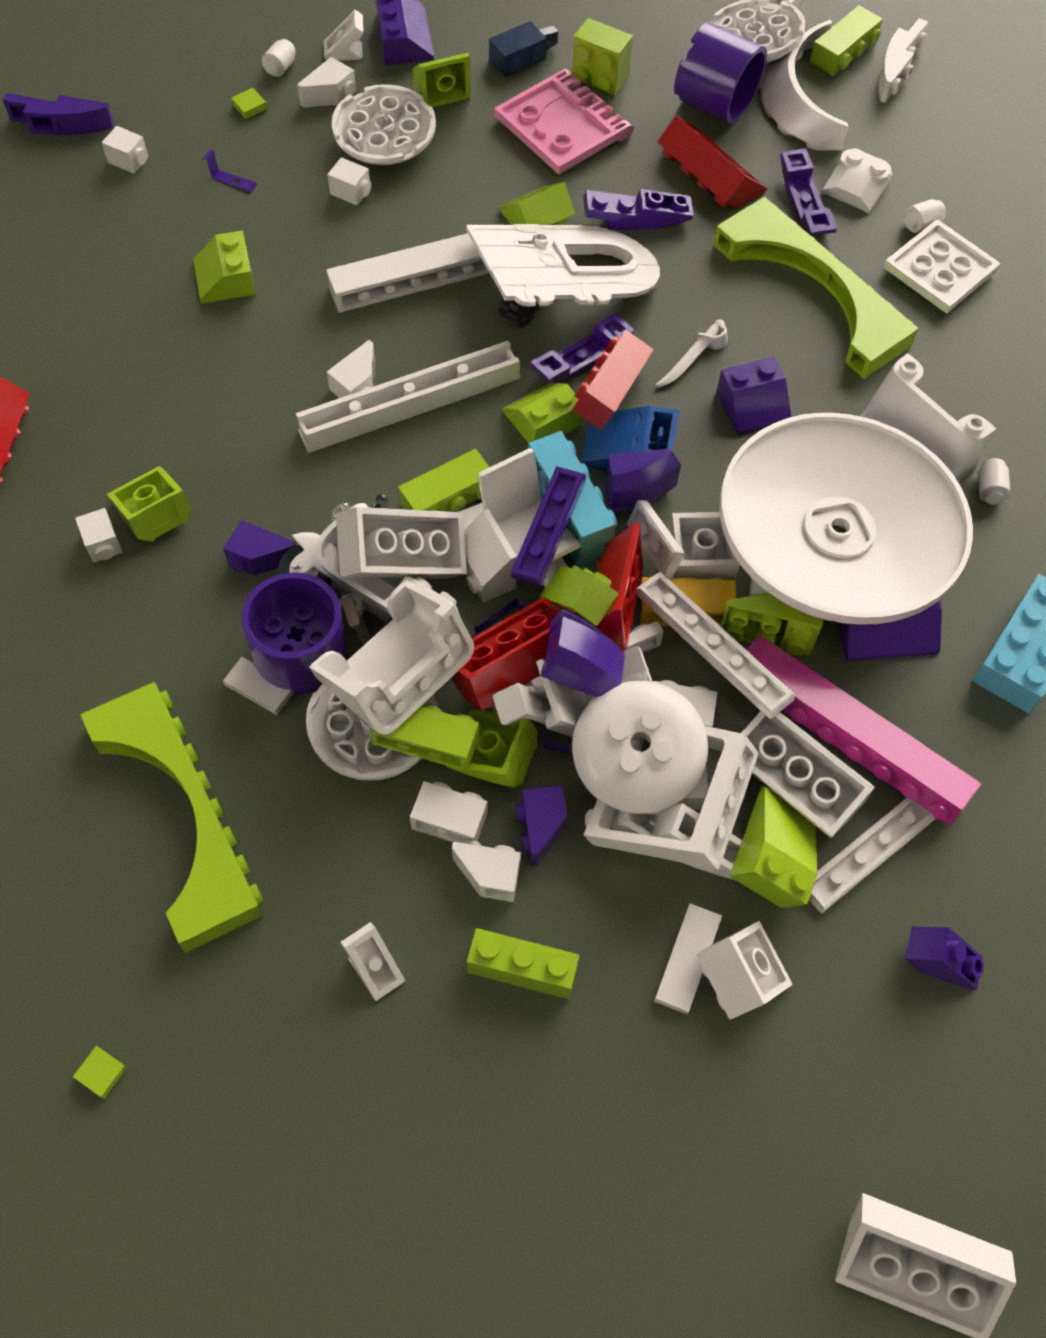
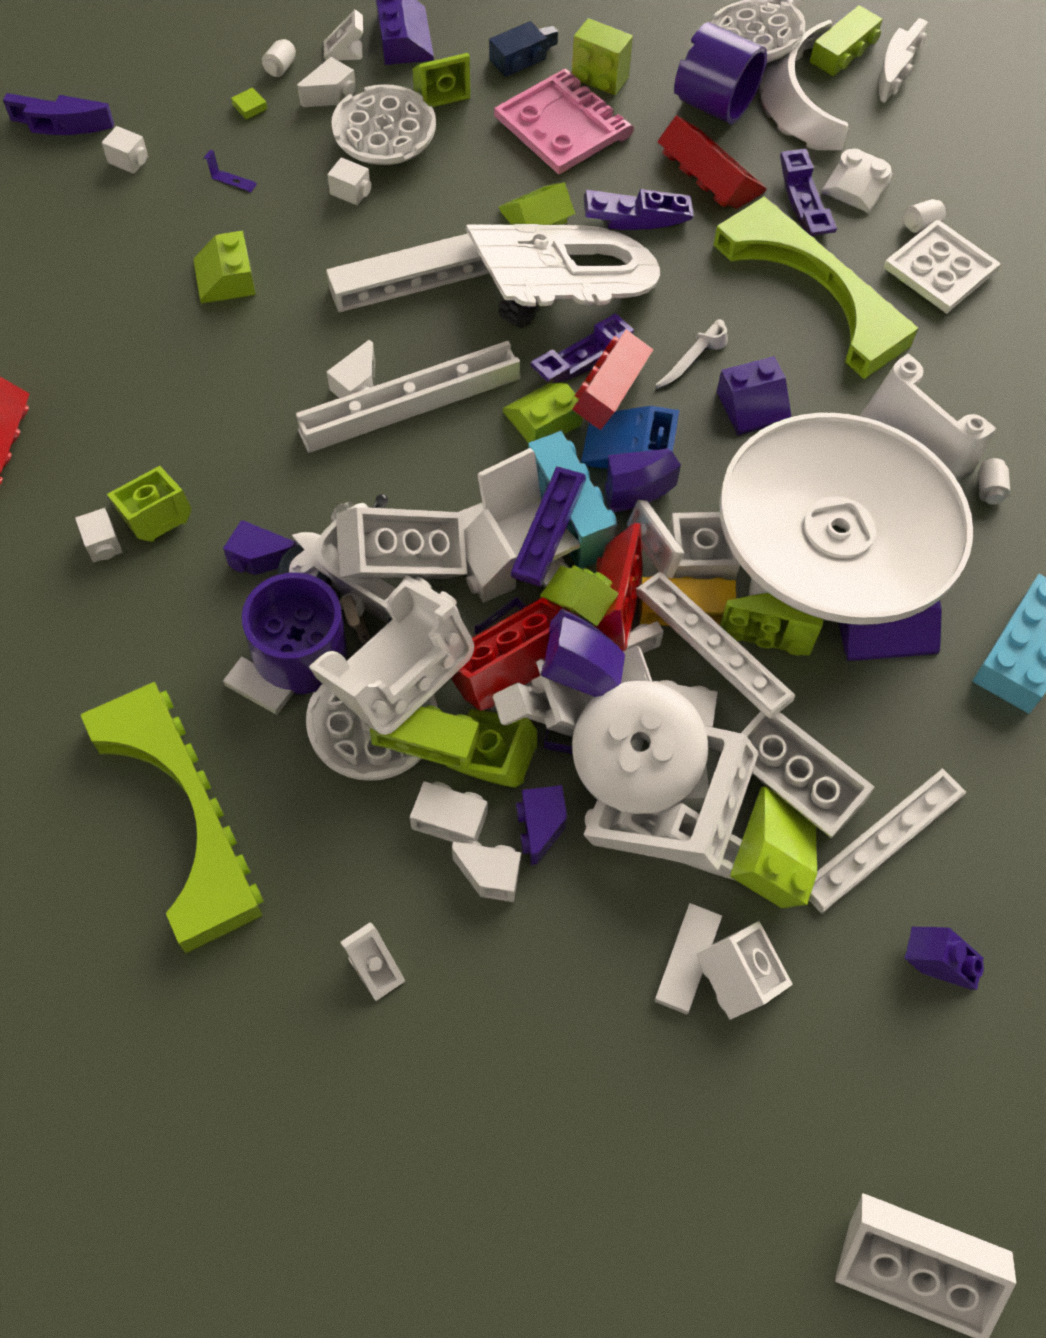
(100, 1072): lime tile -> none
(445, 487): lime brick -> none
(522, 963): lime brick -> none
(868, 737): dark pink brick -> none

